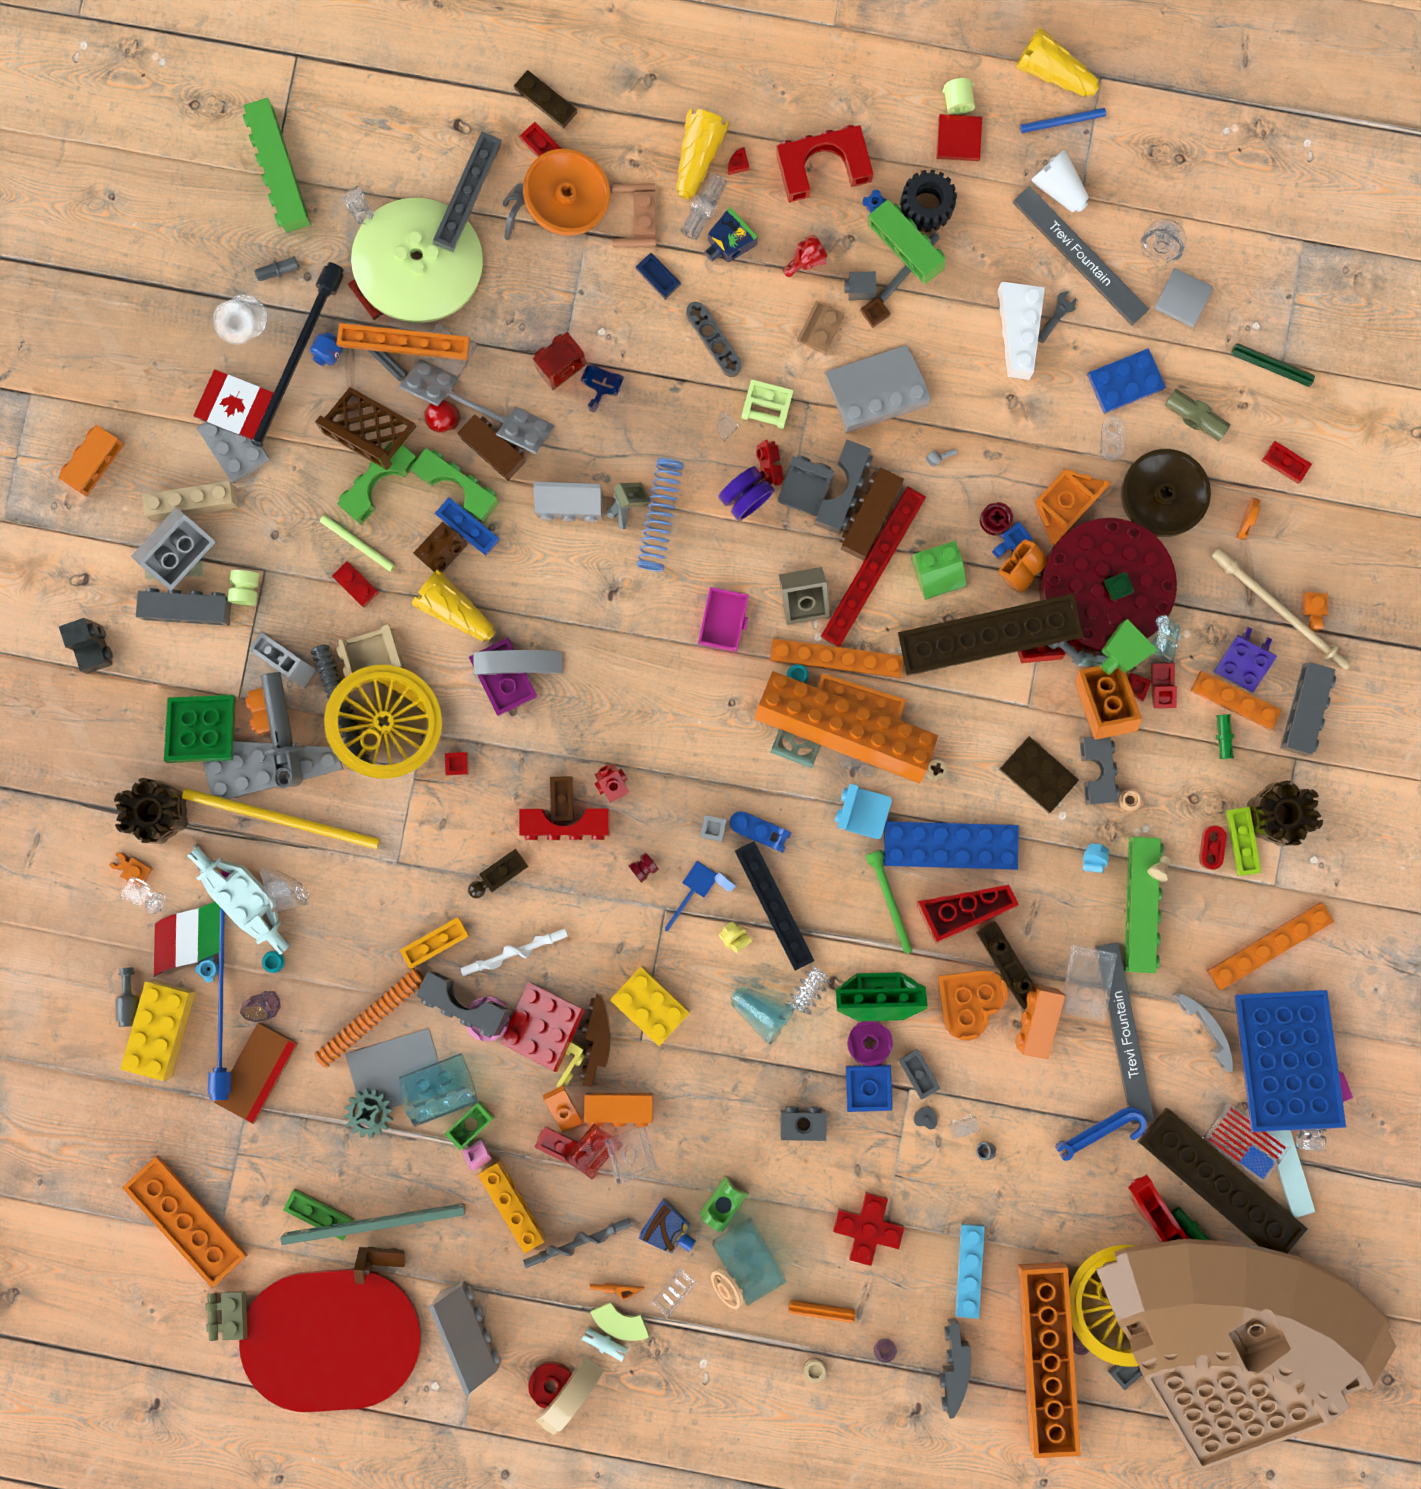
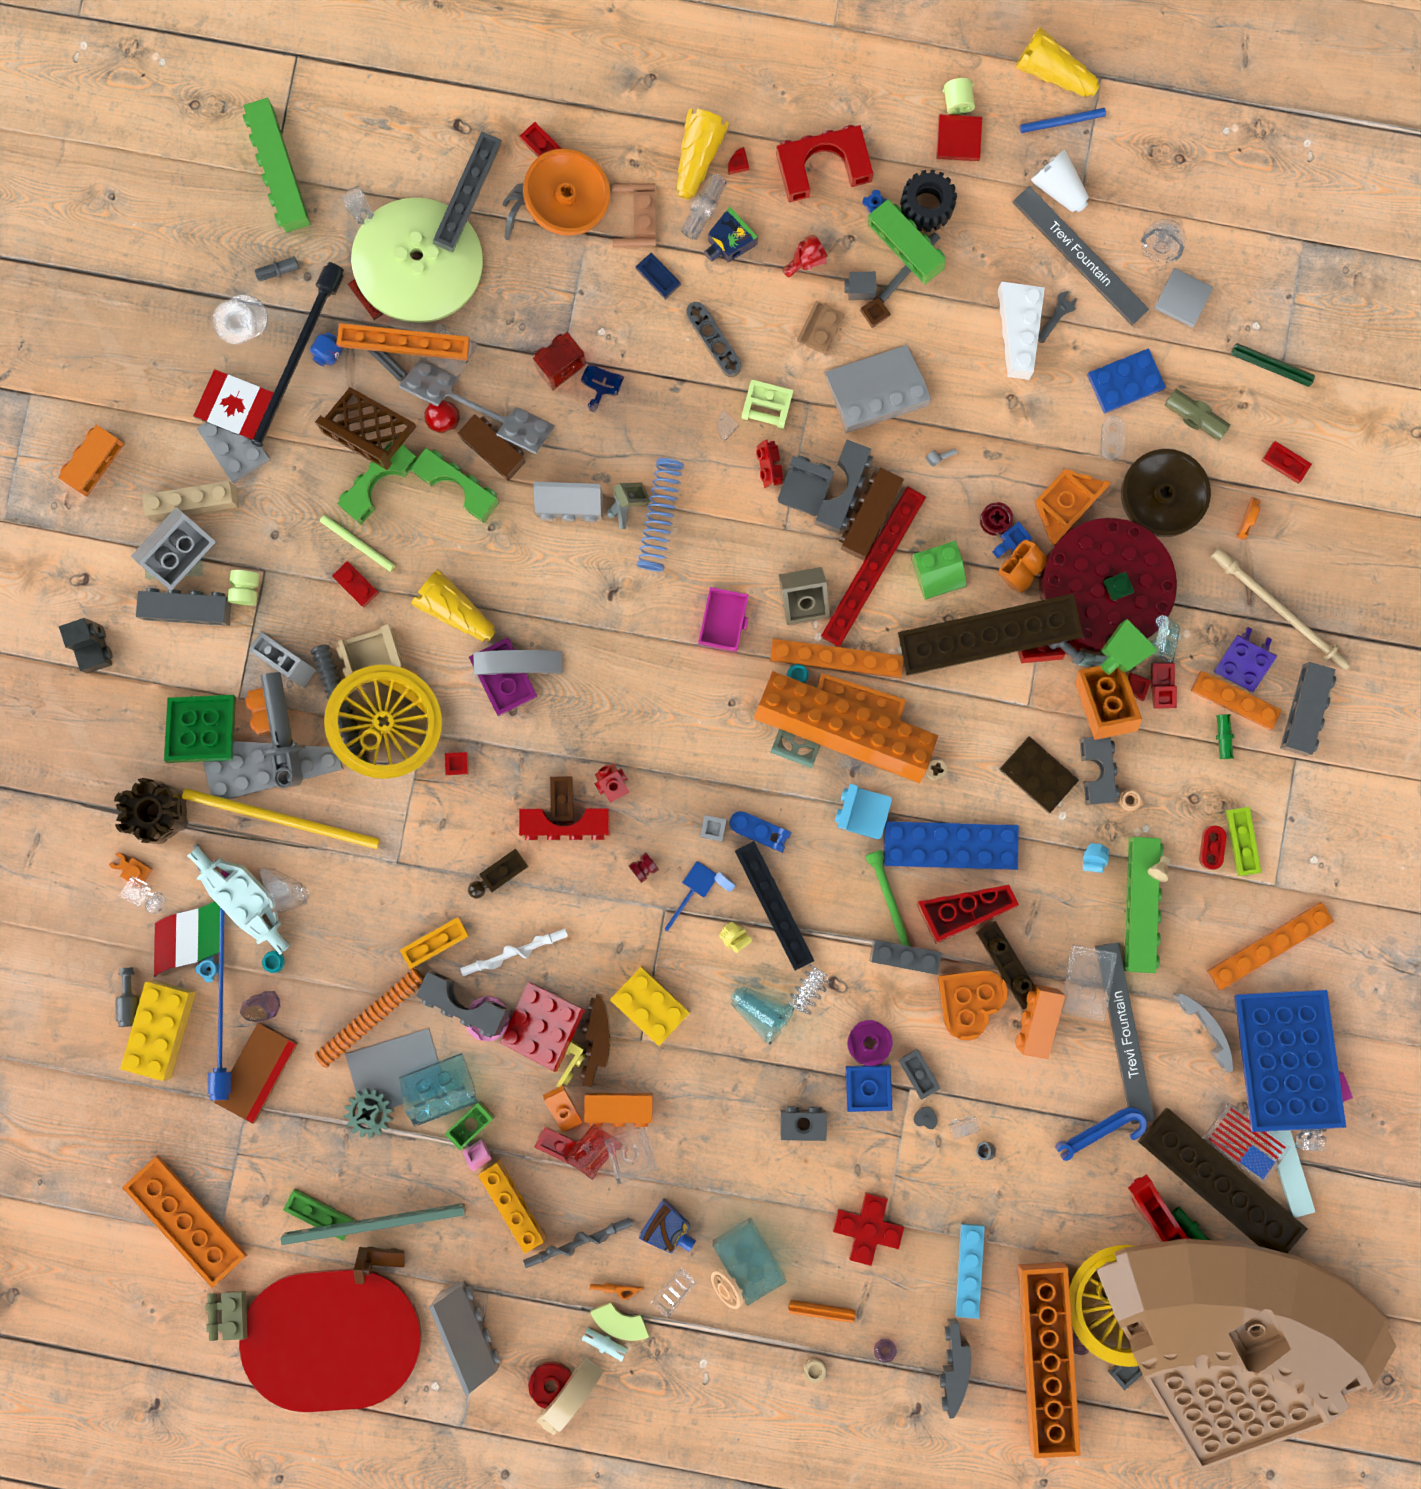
(440, 548): reddish brown bracket -> none
(467, 526): blue plate -> none
(545, 99): dark brown plate -> none
(722, 1205): bright green piece -> none
(746, 493): dark purple wheel -> none
(881, 997): green wedge -> none
(905, 957): none -> dark grey arch
(1300, 808): dark brown piece -> none
(1315, 606): orange plate -> none

